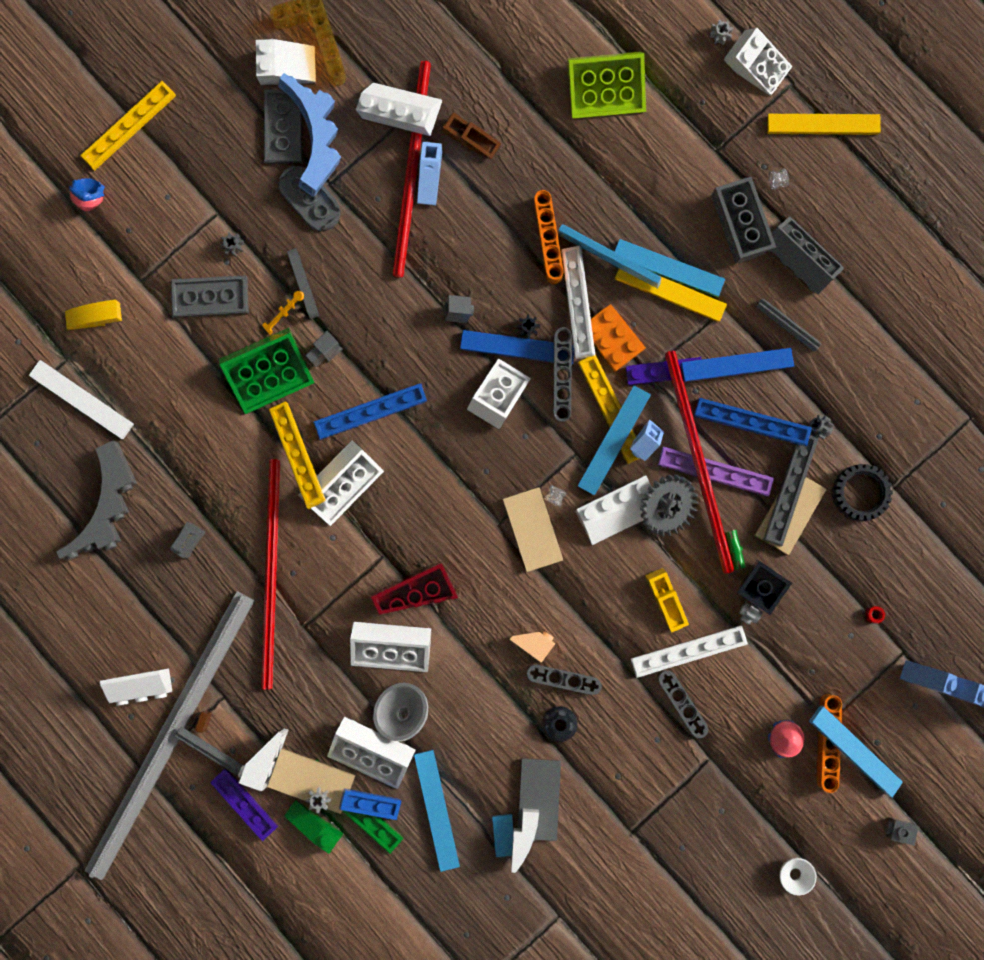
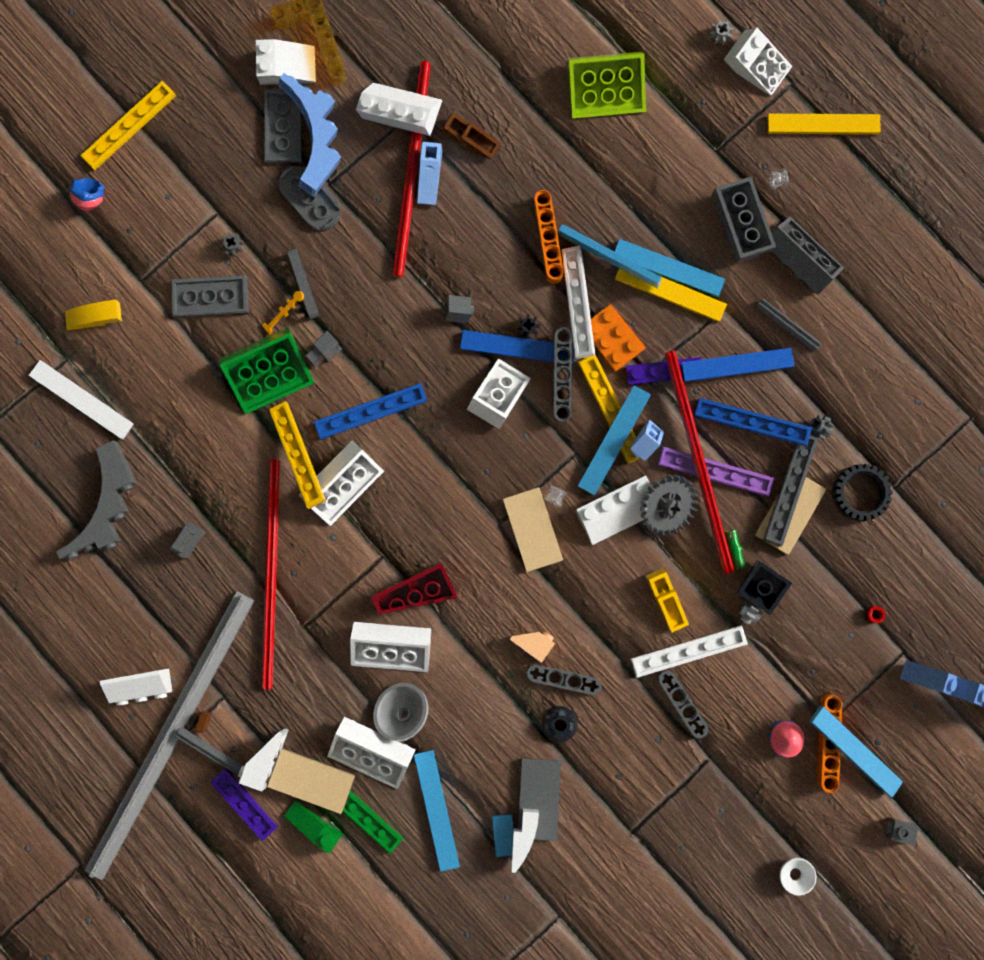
(321, 804): light grey gear -> none
(370, 804): blue plate -> none

